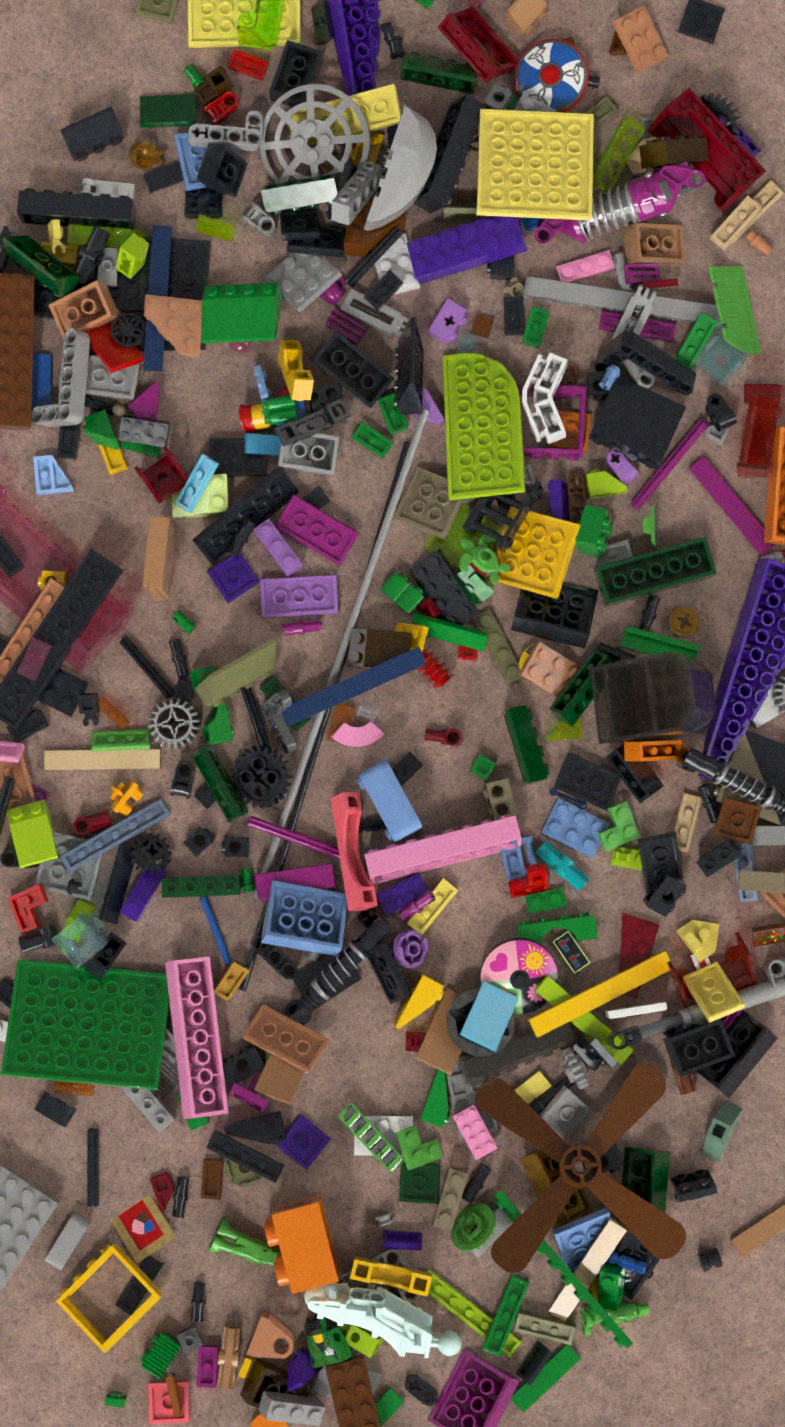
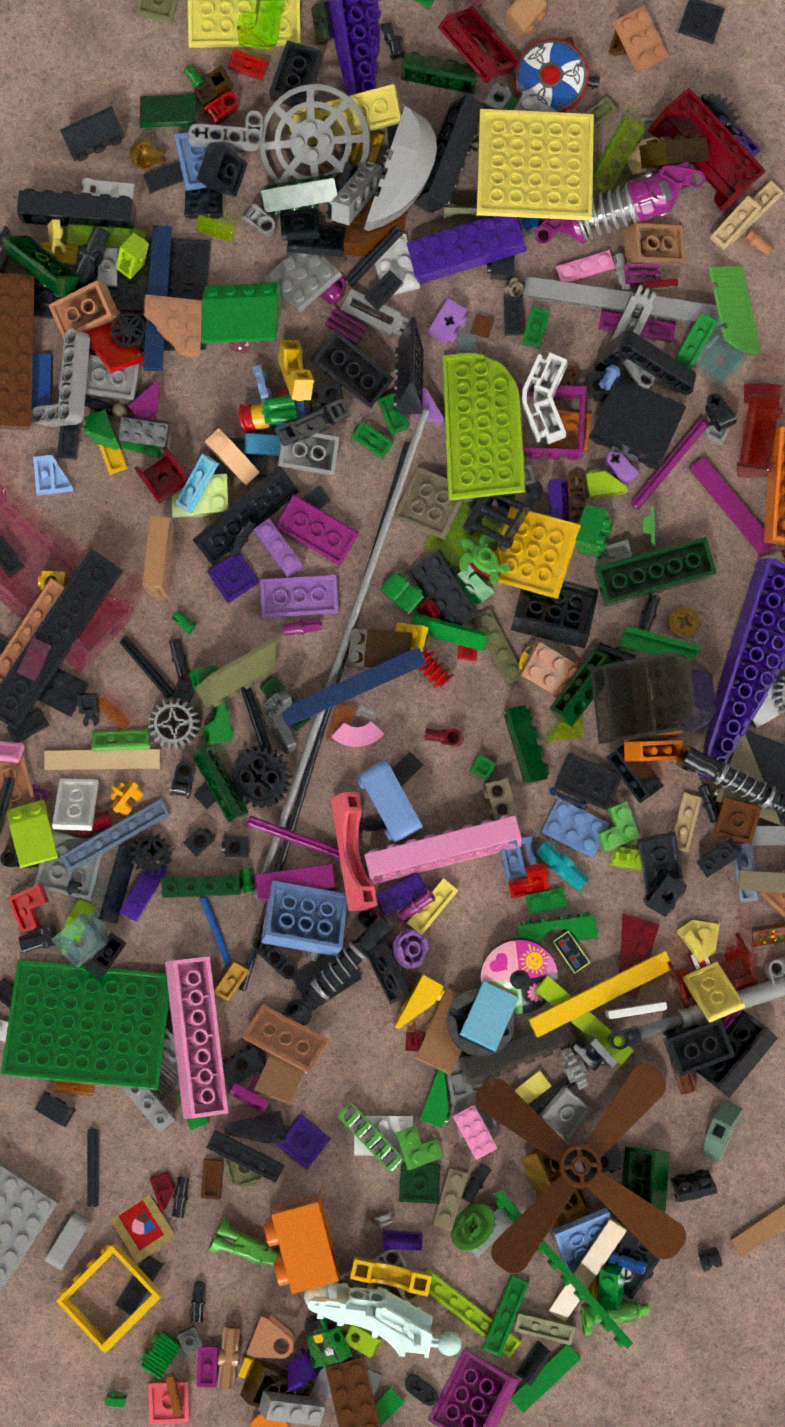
(75, 804): none -> white plate
(231, 456): none -> light nougat slope

